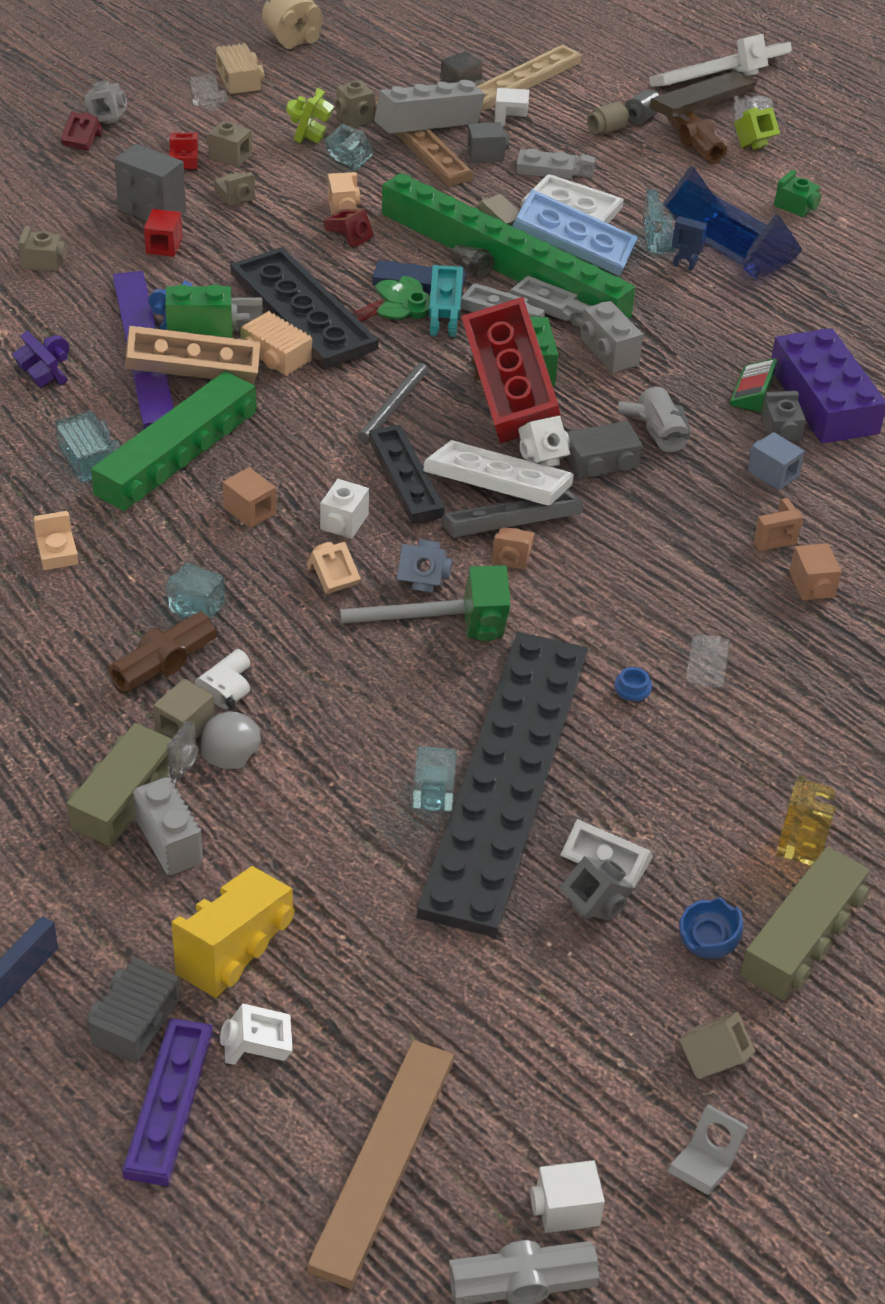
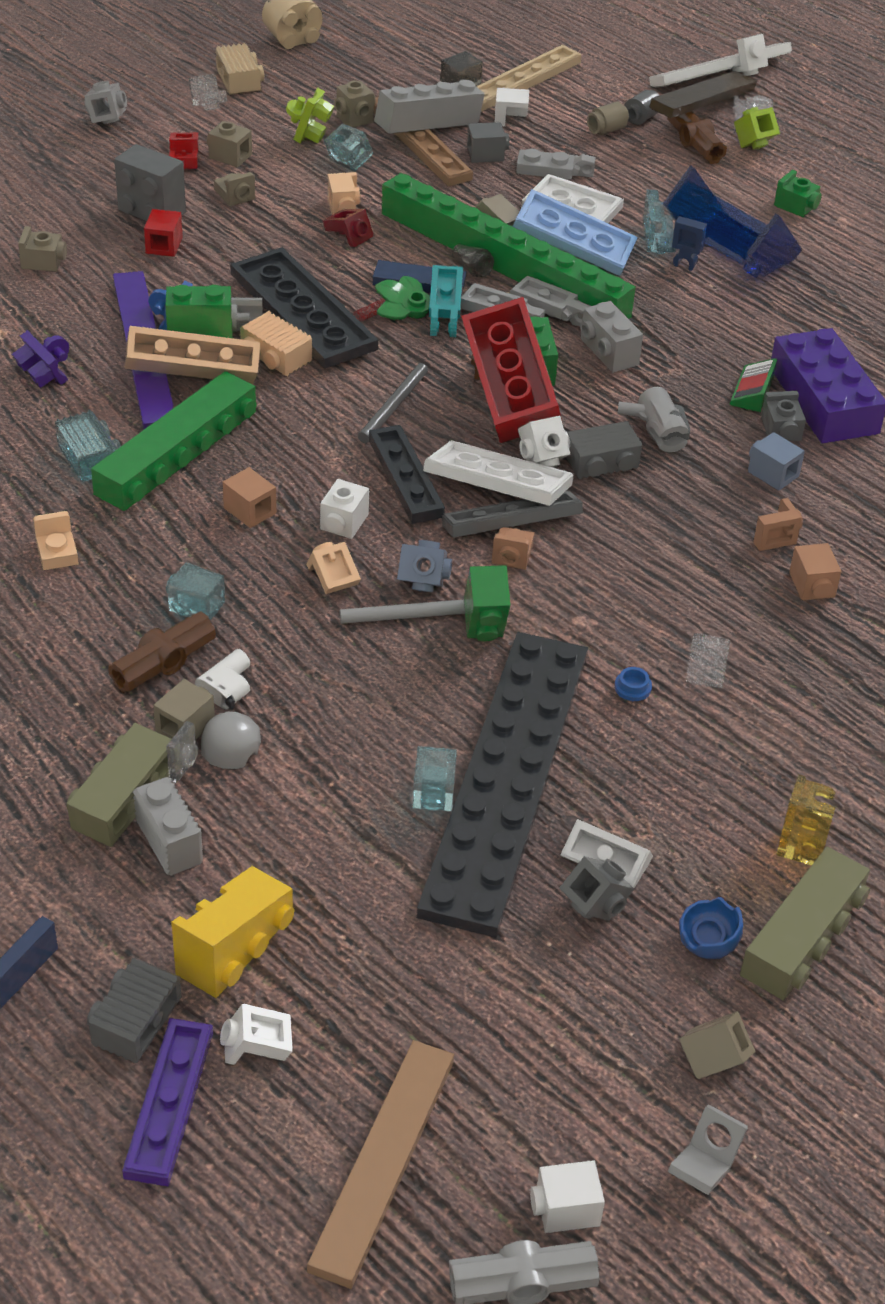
(81, 130): dark red bracket -> none

